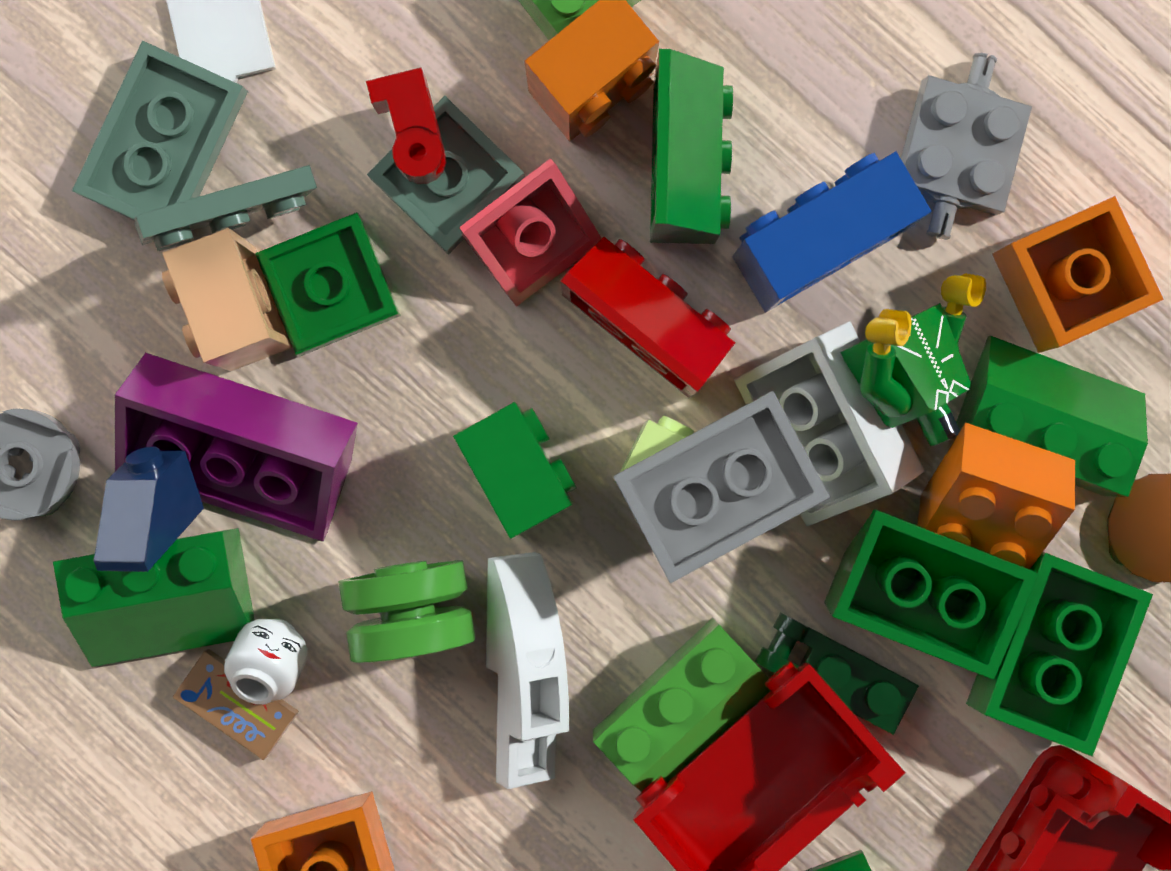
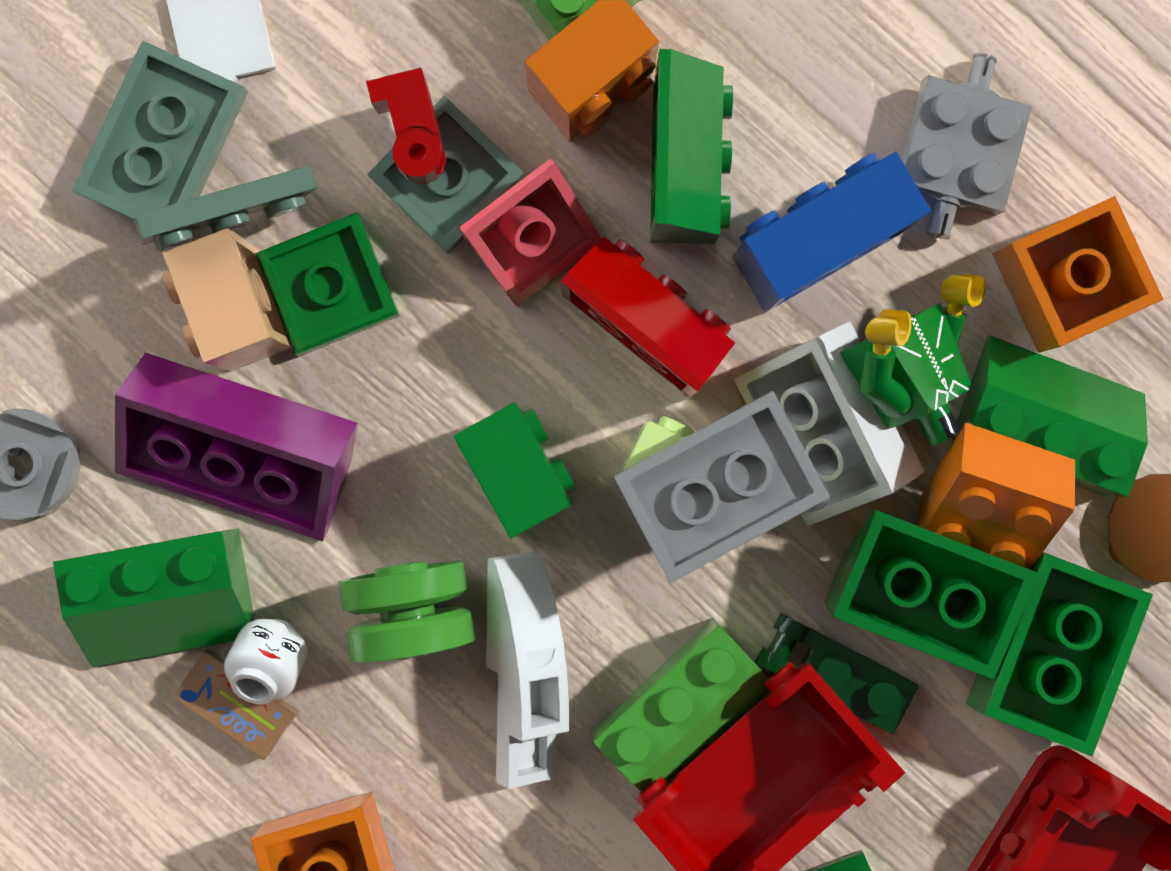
(145, 509): dark blue slope -> none

